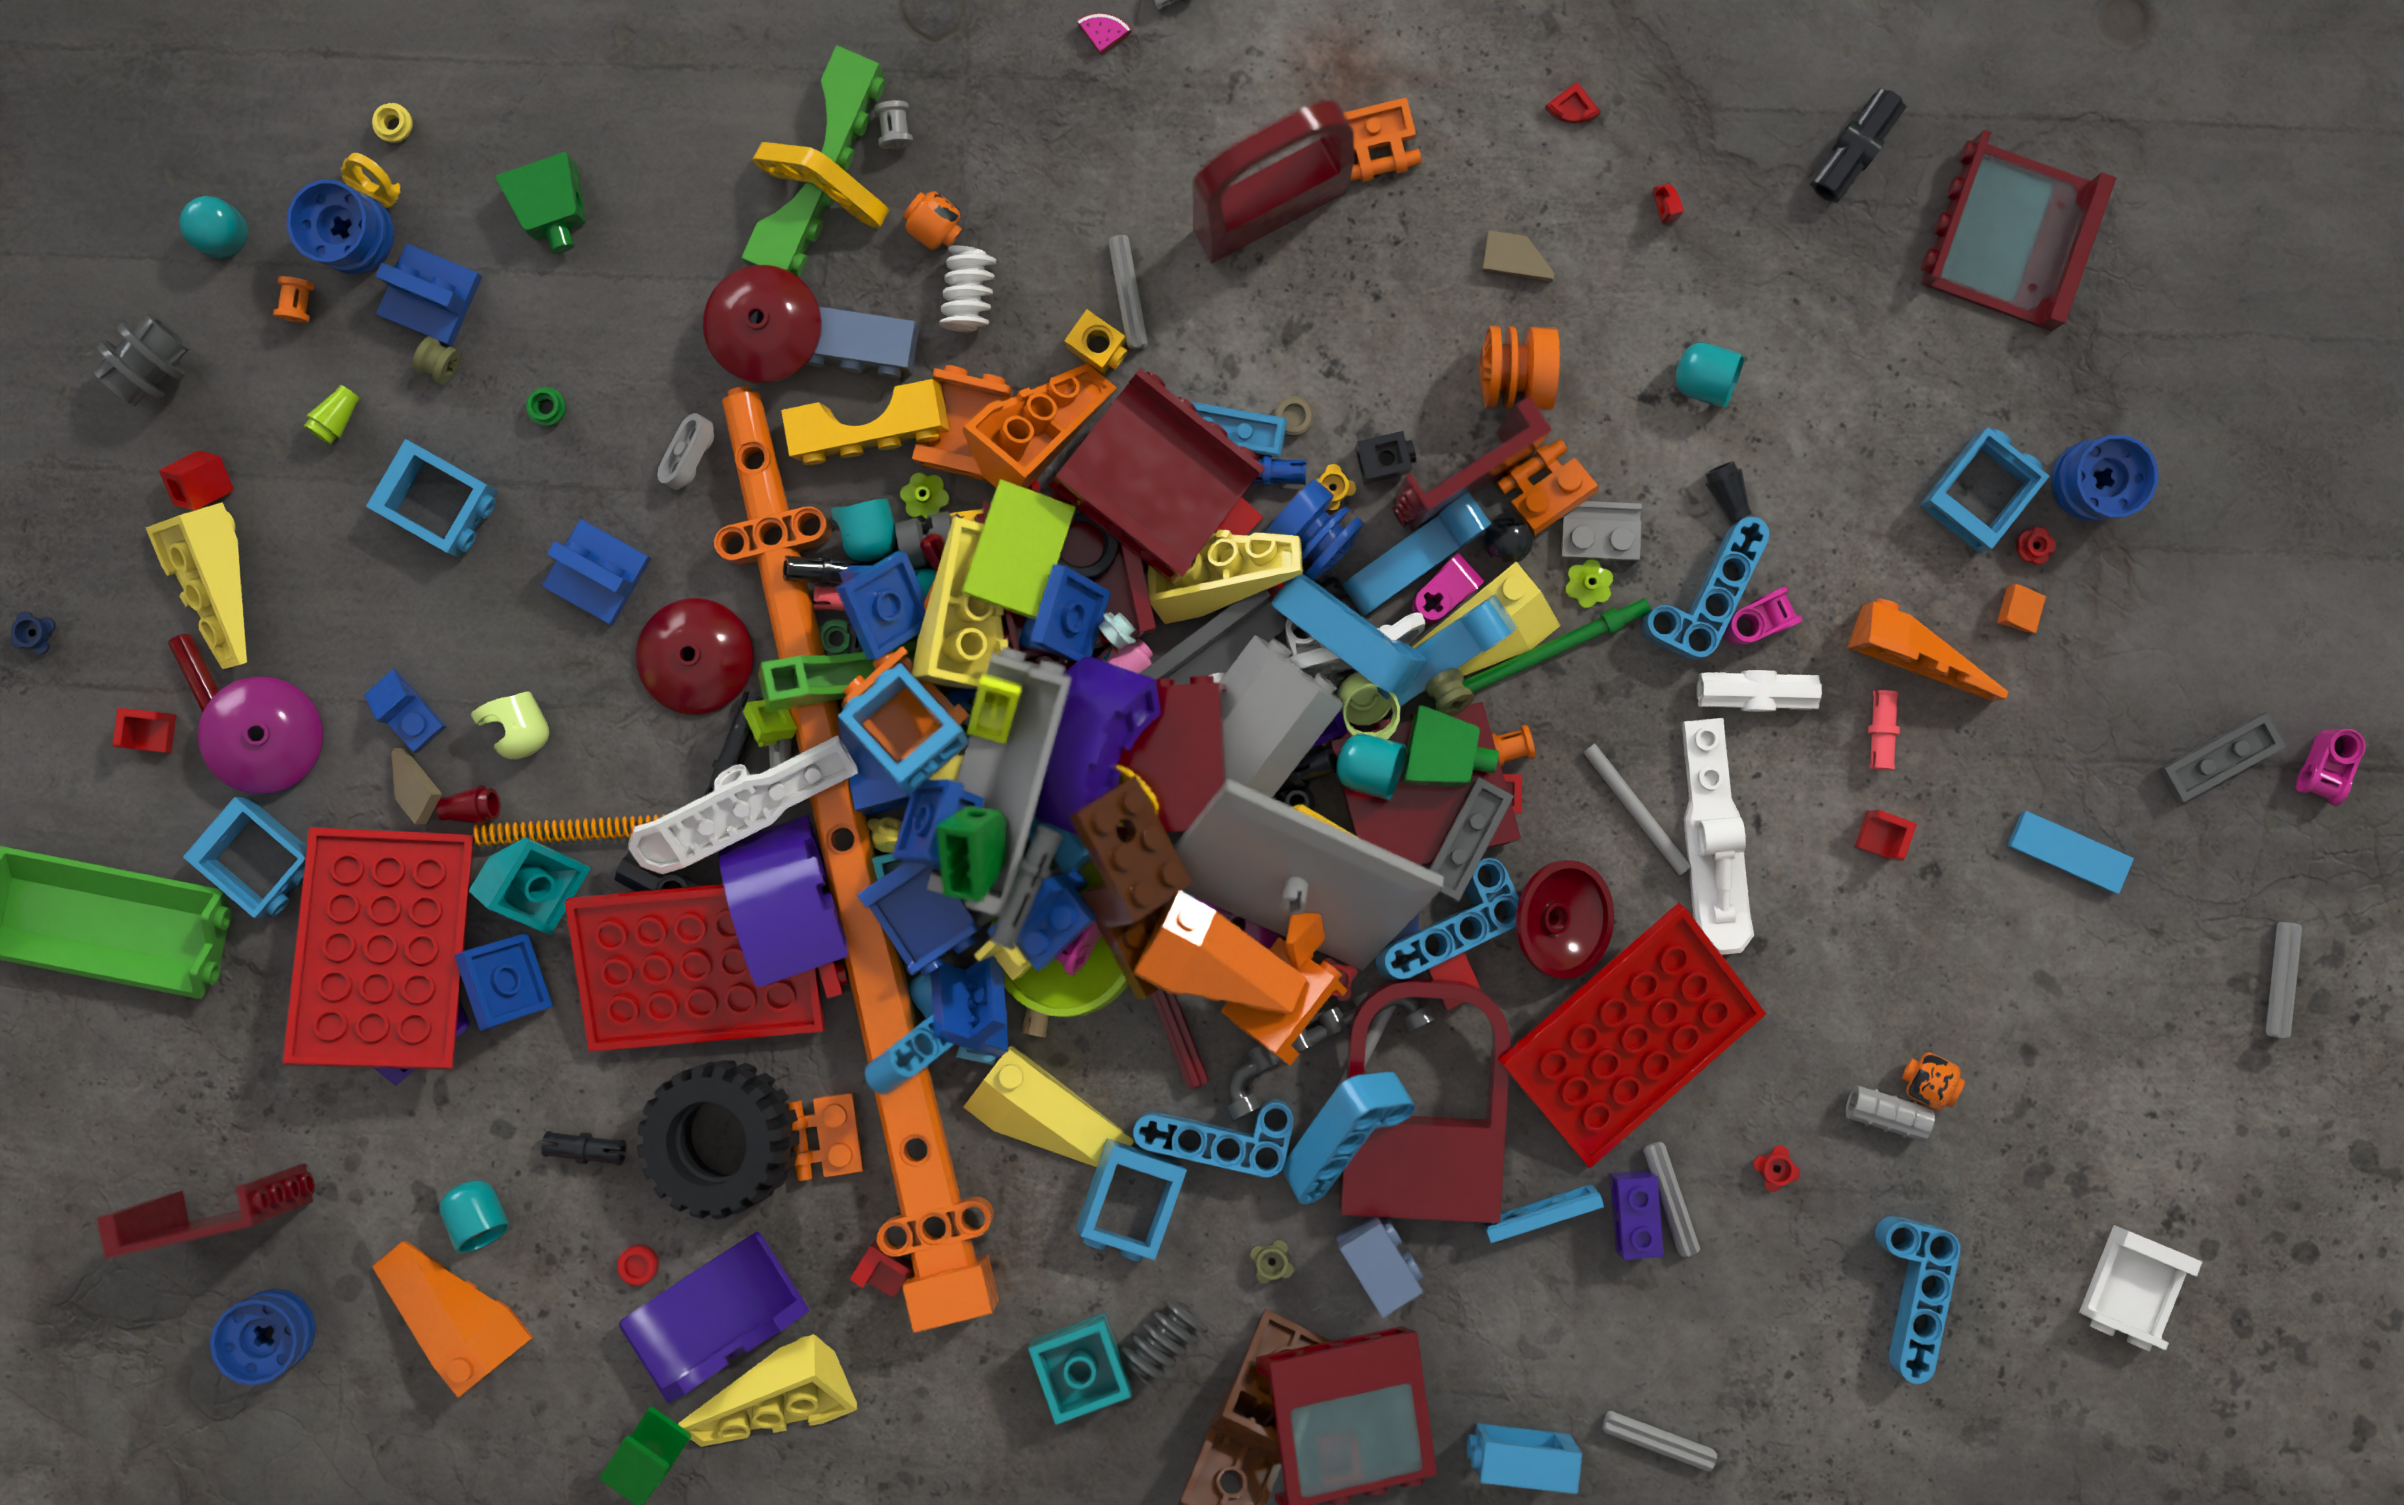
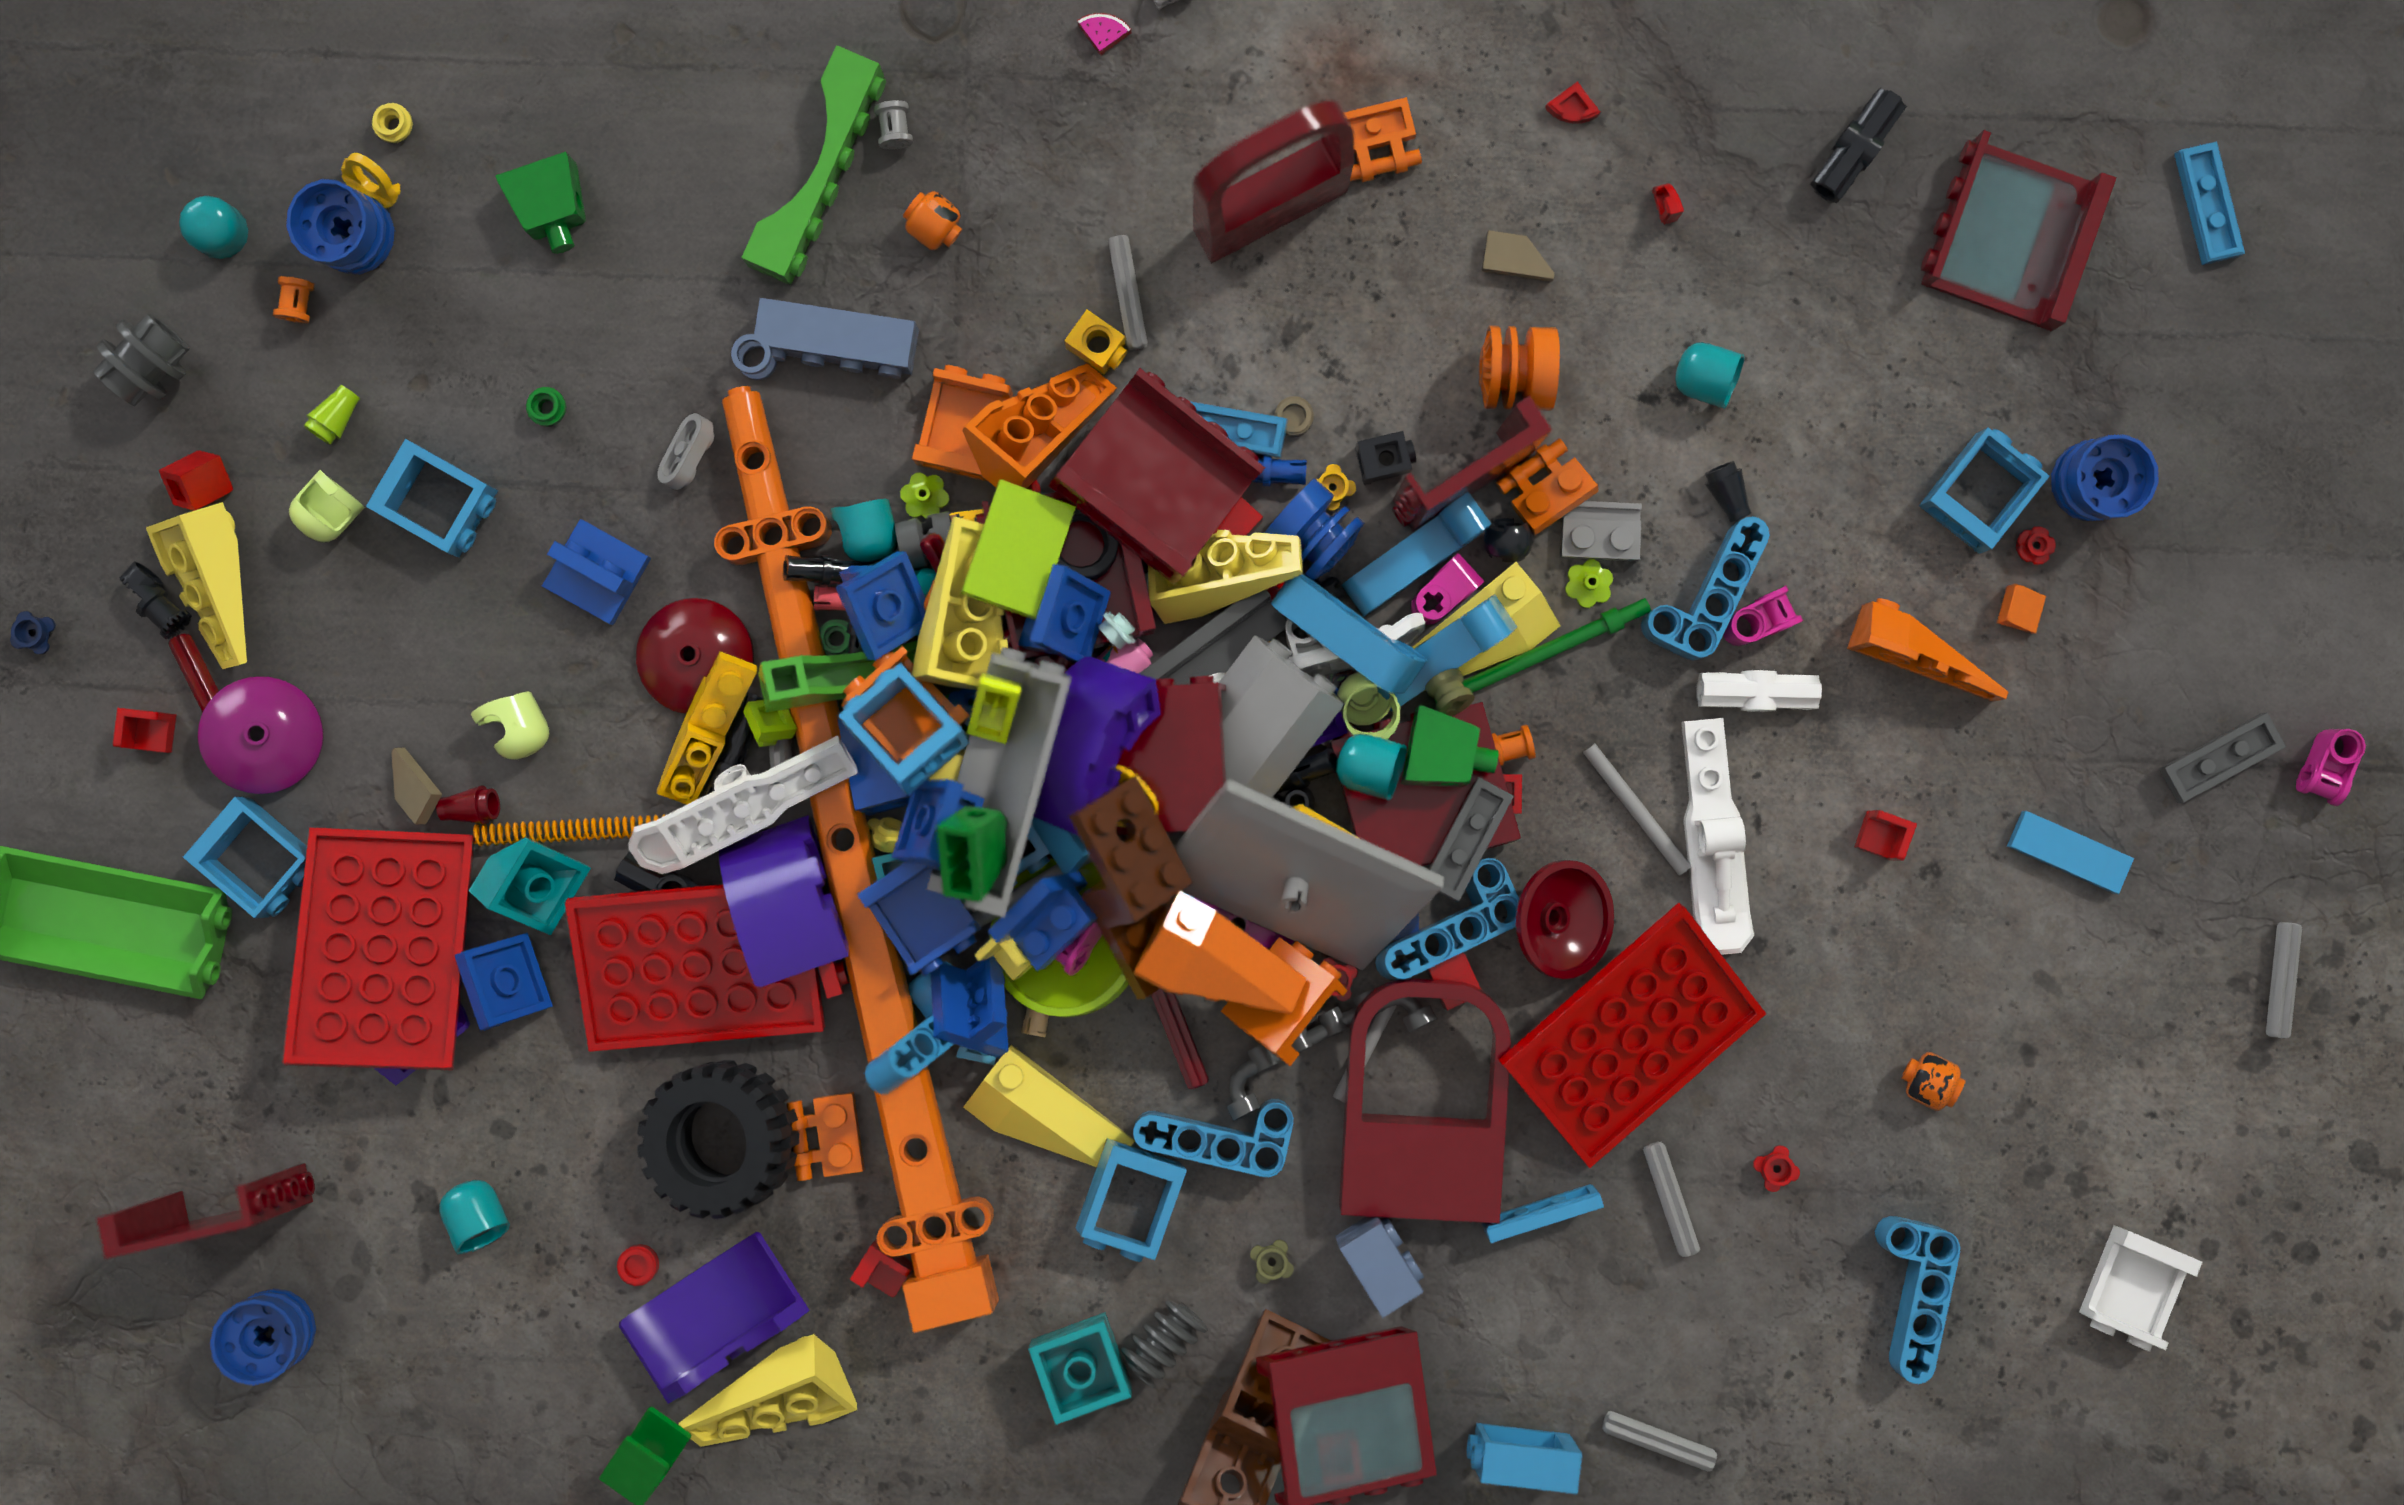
(154, 600): none -> black connector
(323, 509): none -> yellowish green helmet
(404, 710): blue slope -> none
(427, 294): blue bracket -> none
(436, 360): olive wheel -> none
(451, 1319): orange wedge -> none
(583, 1148): black pin -> none
(705, 728): none -> yellow slope
(777, 344): dark red dish -> none
(812, 166): yellow beam -> none
(914, 412): yellow arch -> none
(966, 289): white piece -> none
(1026, 887): dark grey pin -> none
(1303, 937): orange slope -> none
(1342, 1129): dark azure beam -> none
(1636, 1215): dark purple brick -> none
(1883, 730): coral pin -> none
(1890, 1113): light grey axle -> none
(2209, 203): none -> dark azure tile

